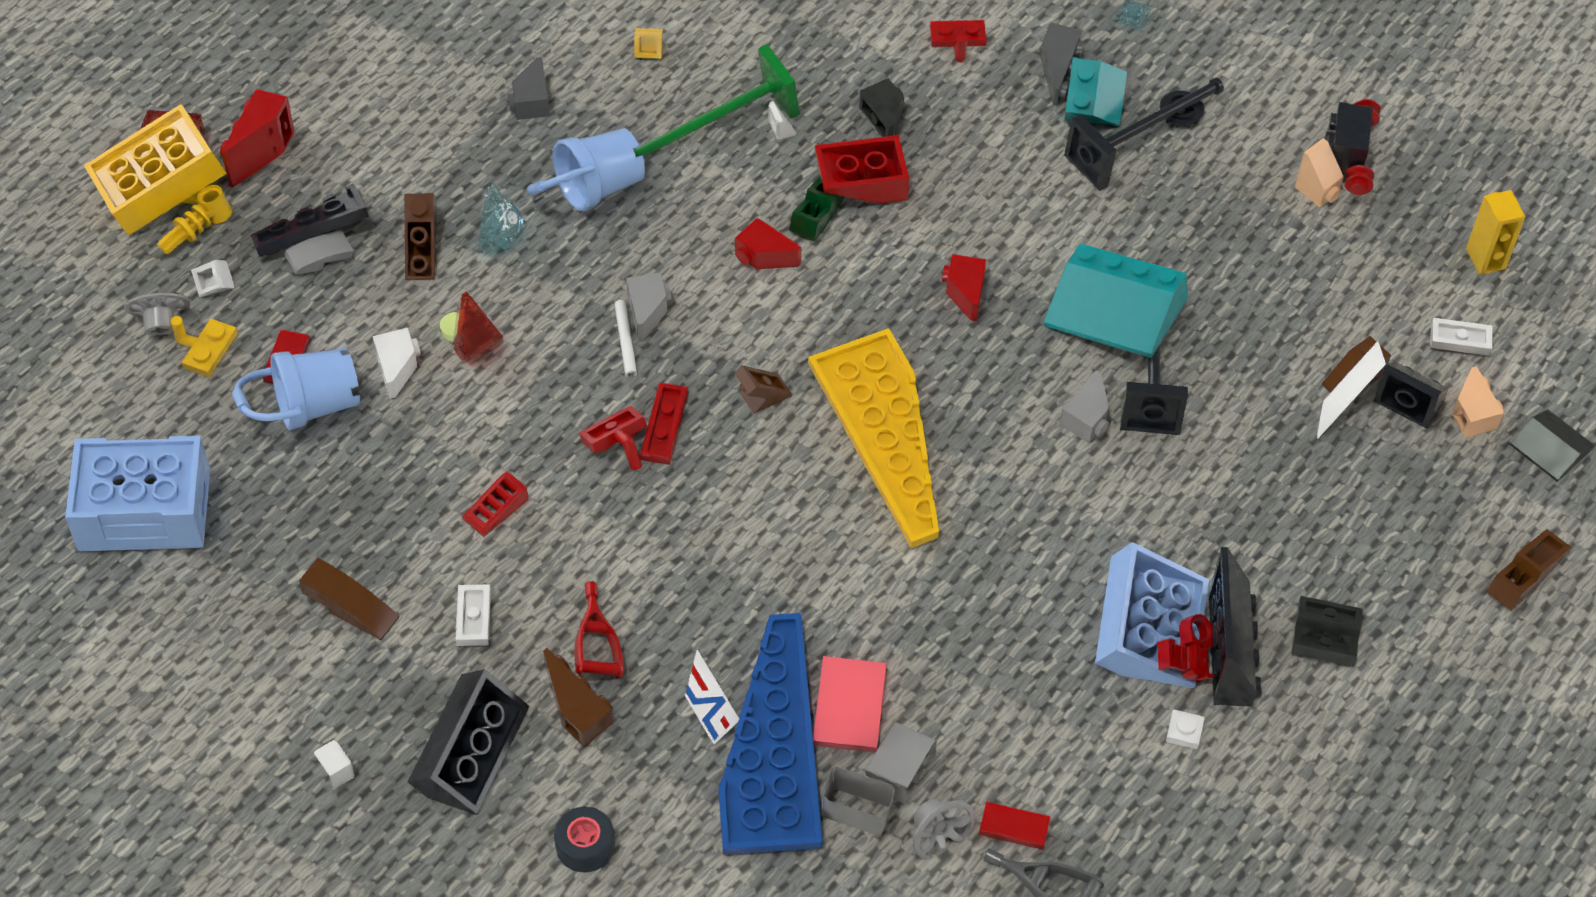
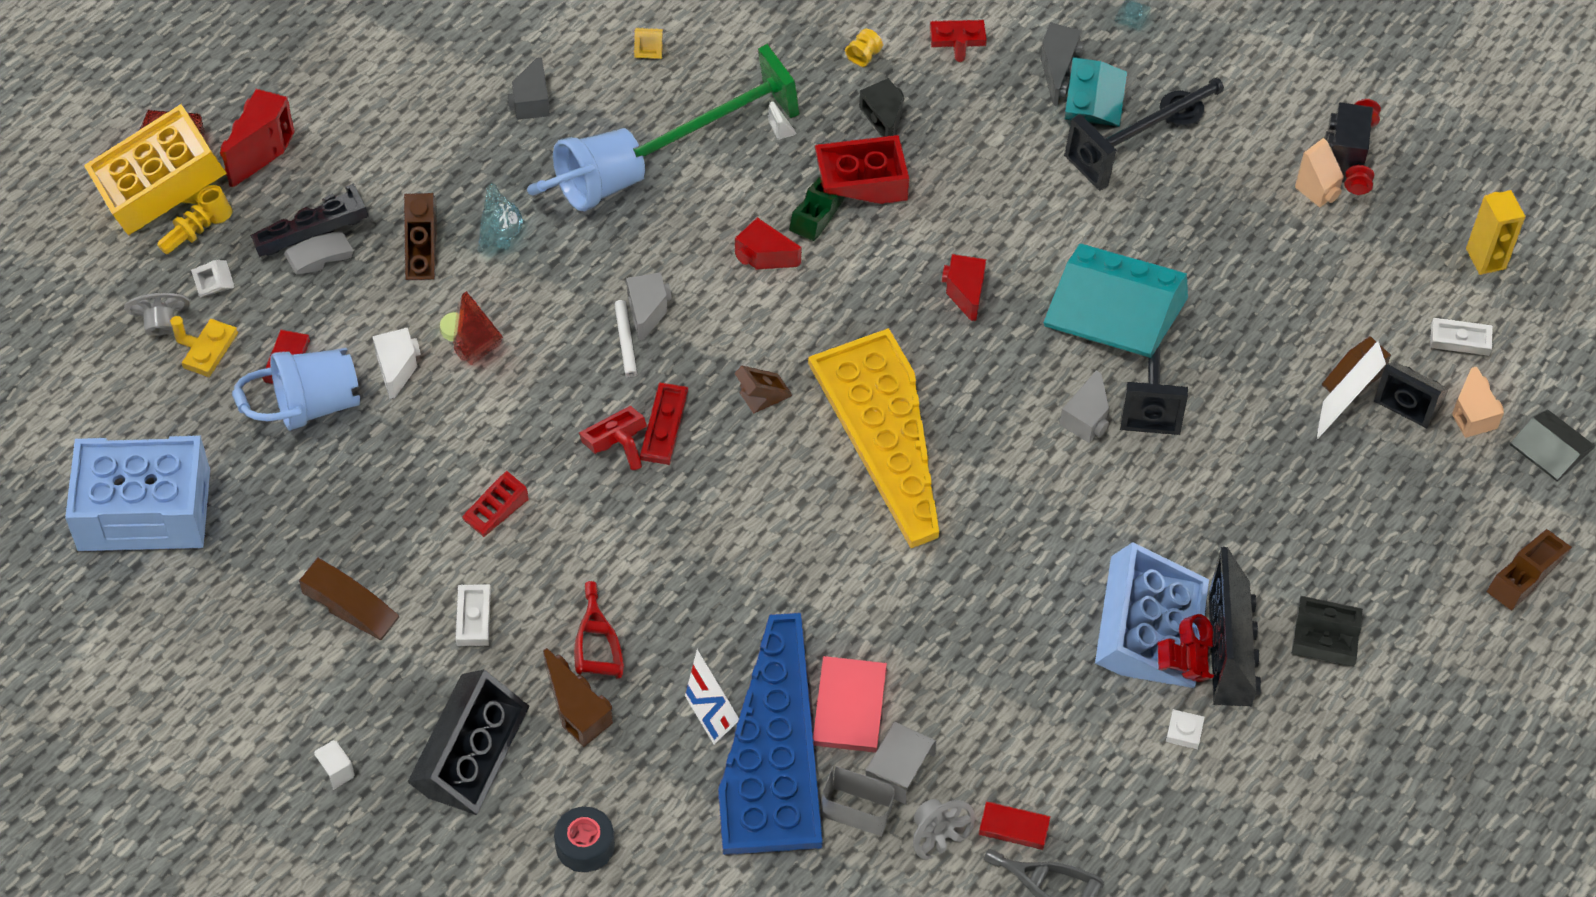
(865, 45): none -> yellow wheel

